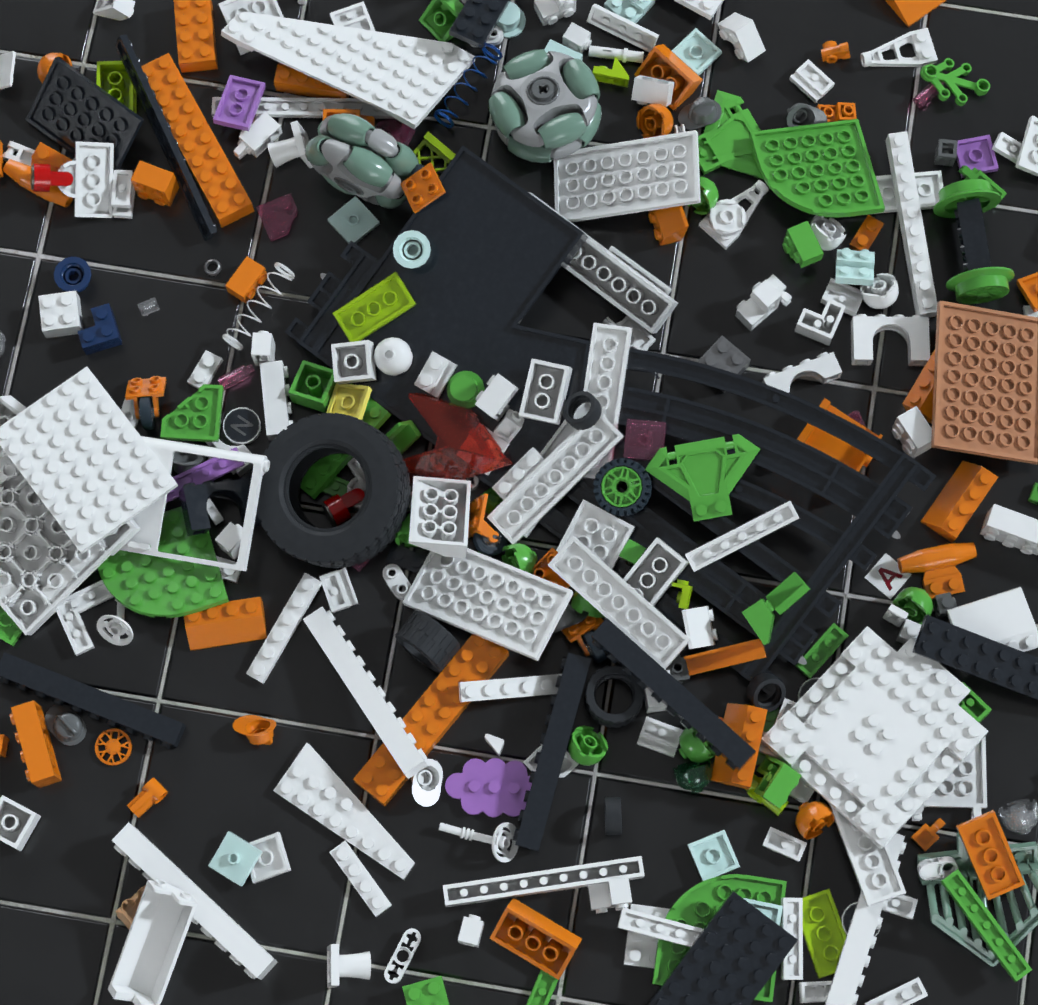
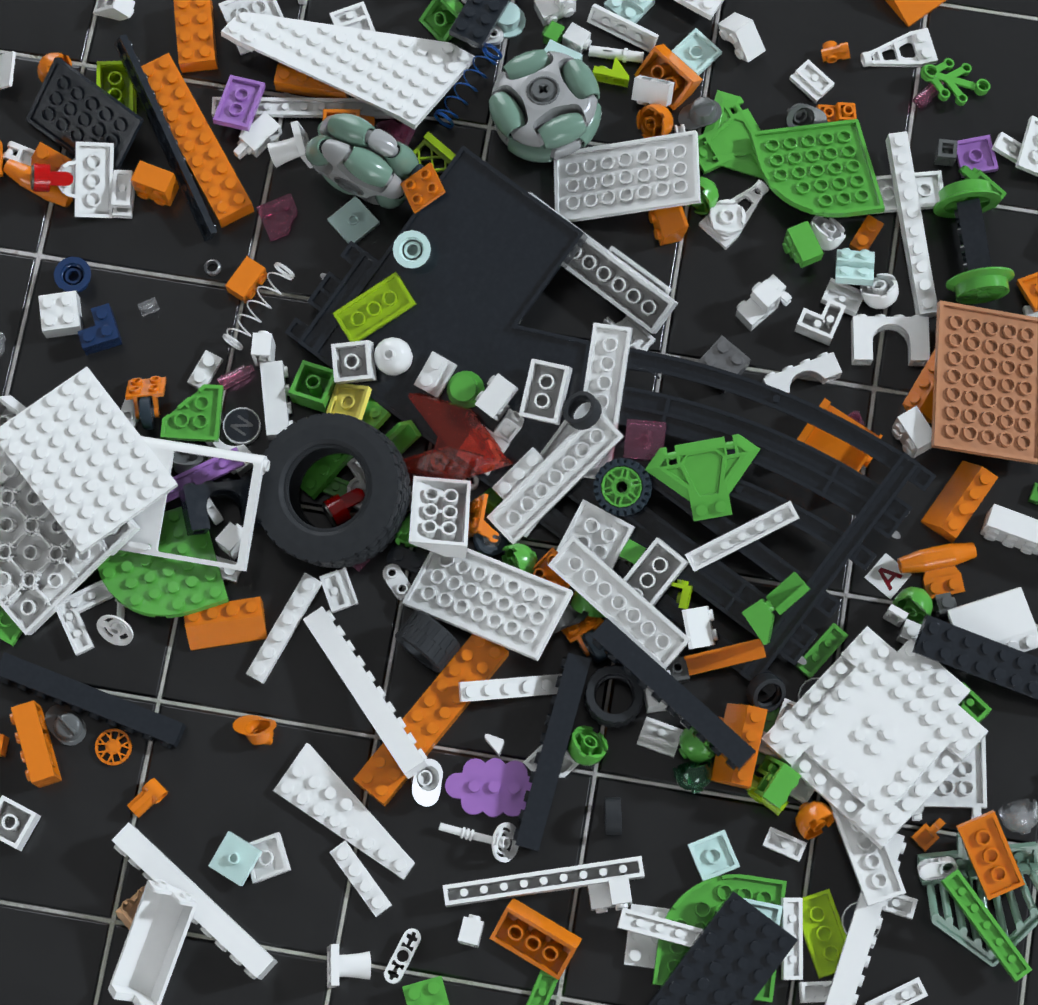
(554, 32): none -> bright green plate

